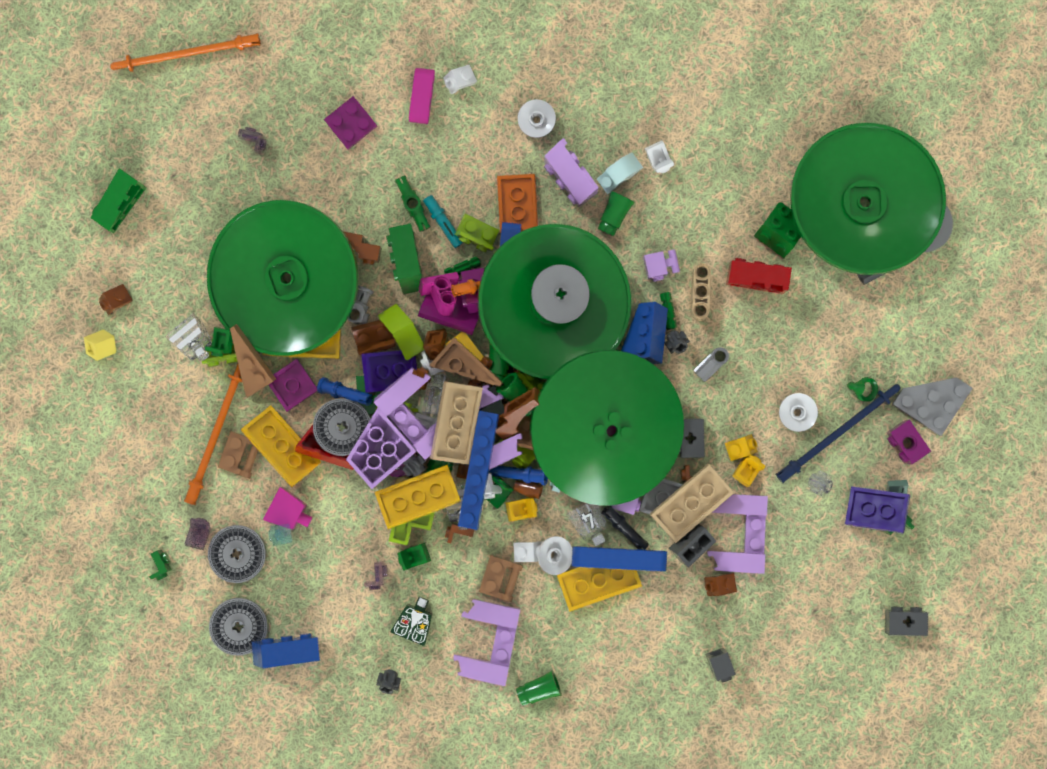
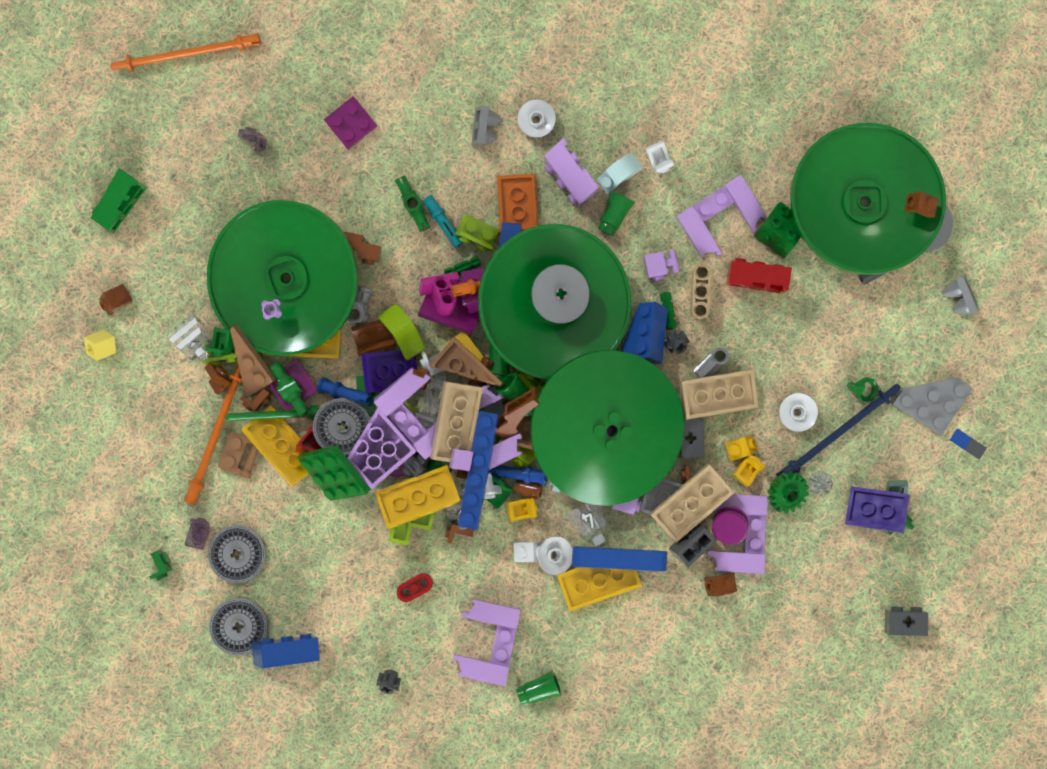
(219, 379): none -> dark orange bracket
(261, 399): none -> dark orange bracket
(267, 313): none -> lavender plate
(271, 414): none -> green piece
(280, 534): clear light blue bracket -> none
(287, 509): dark pink torso -> none
(289, 389): none -> green pin
(333, 473): none -> green plate
(381, 572): bracket -> none
(405, 258): green wedge -> none
(413, 556): green bracket -> none
(414, 622): dark green torso -> none
(415, 587): none -> red plate
(421, 95): dark pink beam -> none
(434, 342): dark orange bracket -> none
(459, 78): white bracket -> none
(461, 459): none -> lavender tile
(482, 119): none -> light grey tile
(494, 576): medium nougat plate -> none
(619, 522): black pin -> none
(718, 394): none -> tan plate
(720, 665): dark grey brick -> none
(730, 525): none -> magenta head
(734, 192): none -> lavender wedge
(787, 492): none -> green gear
(918, 447): magenta brick -> none
(921, 203): none -> dark orange bracket
(959, 288): none -> light grey tile
(968, 444): none -> sticker

